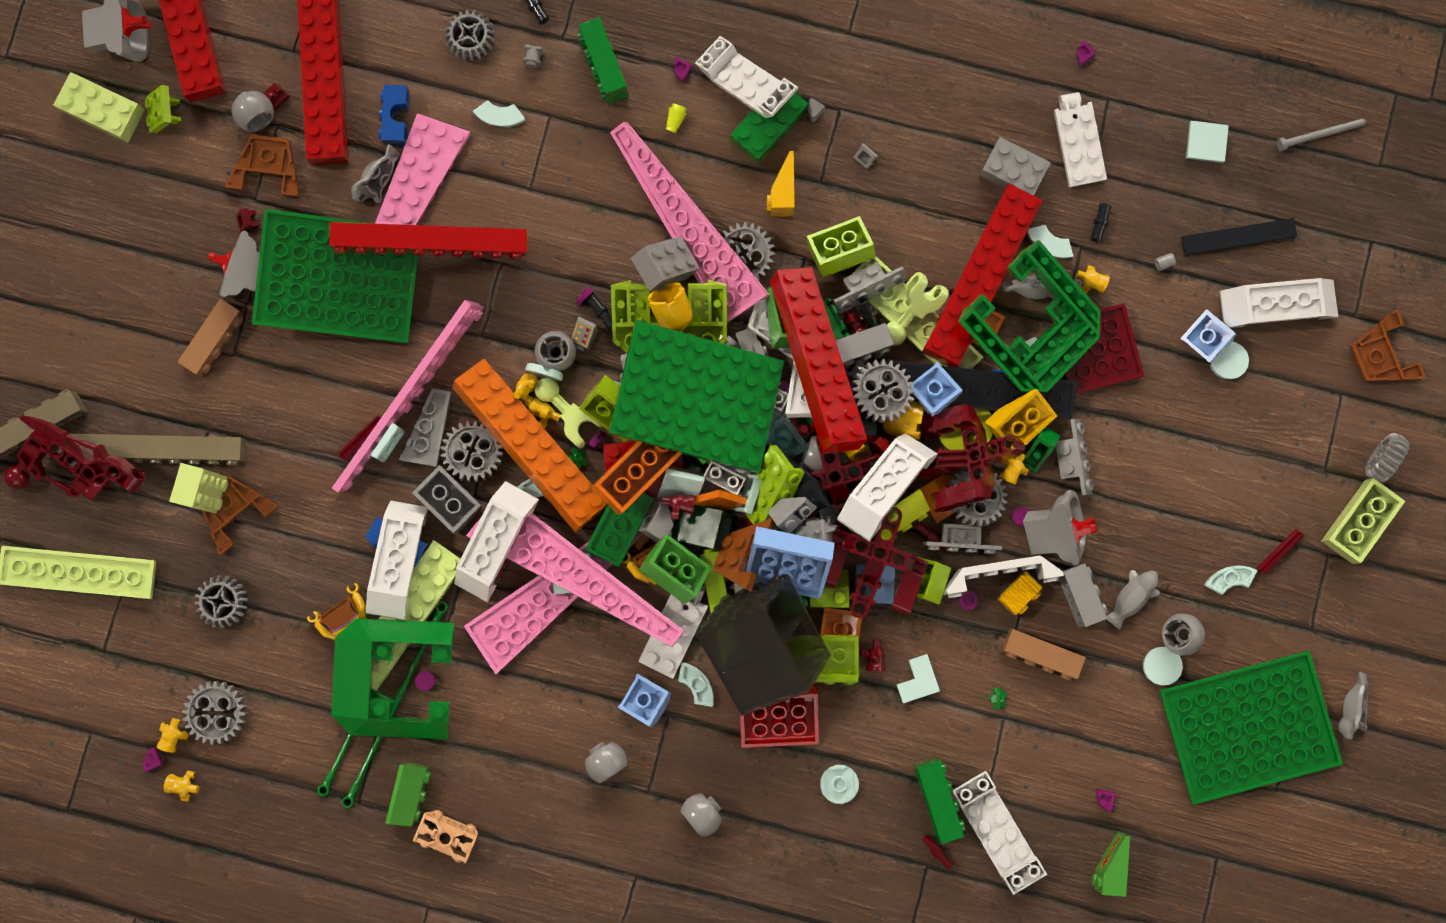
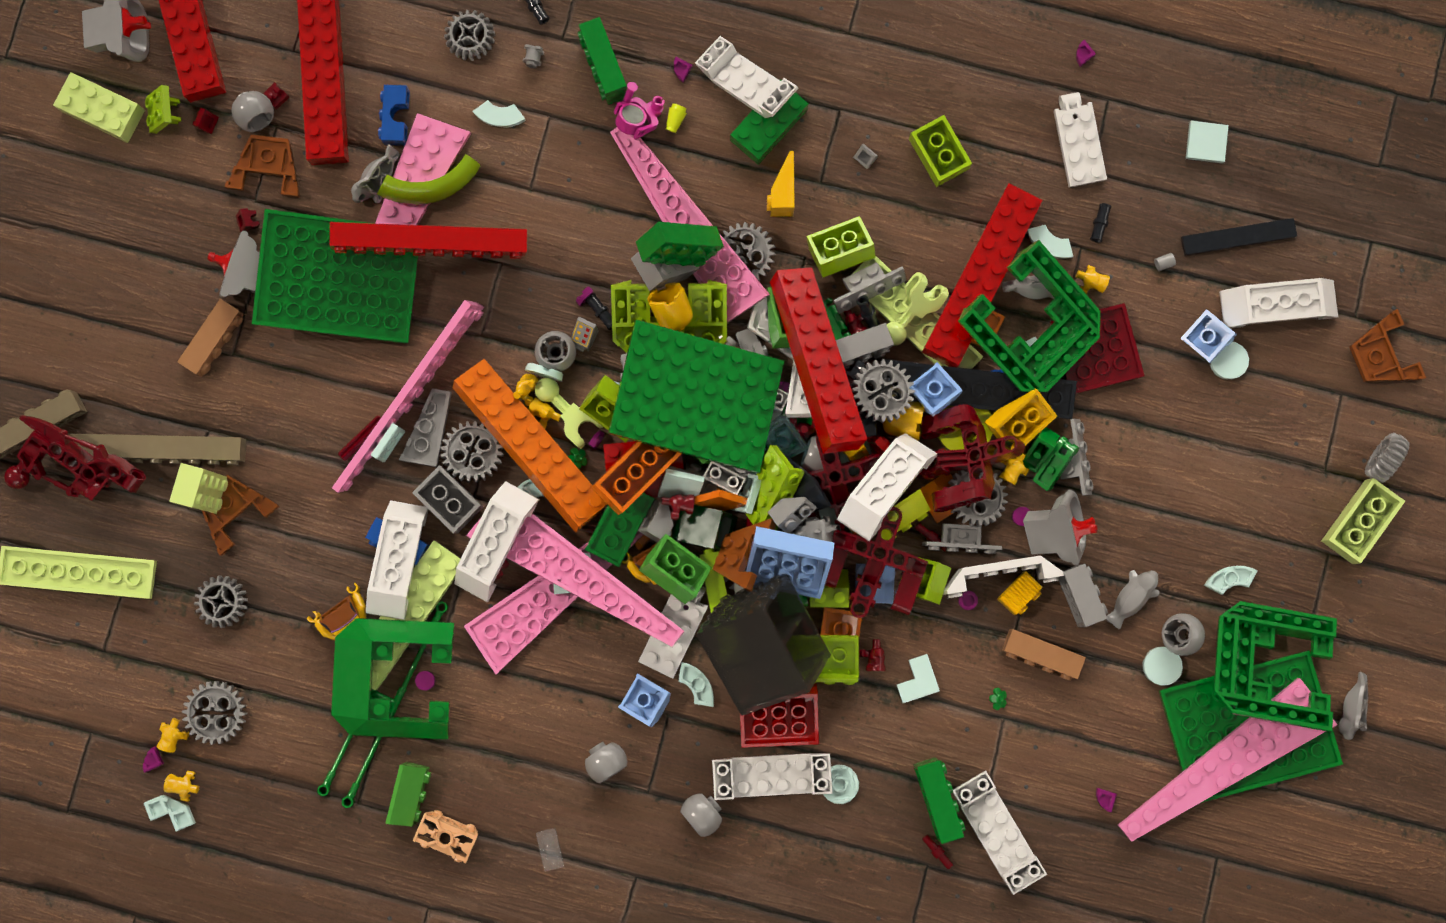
(178, 811): none -> light aqua tile
(205, 121): none -> dark red tile
(430, 191): none -> lime brick
(550, 849): none -> clear plate
(634, 112): none -> dark pink piece
(679, 244): none -> green brick
(772, 775): none -> white slope
(815, 109): light grey slope -> none
(940, 151): none -> lime brick
(1014, 166): light grey brick -> none
(1055, 464): none -> green plate
(1112, 870): bright green slope -> none
(1230, 760): none -> bright pink wing
(1256, 625): none -> green slope
(1280, 551): dark red axle -> none
(1283, 143): light grey bar -> none

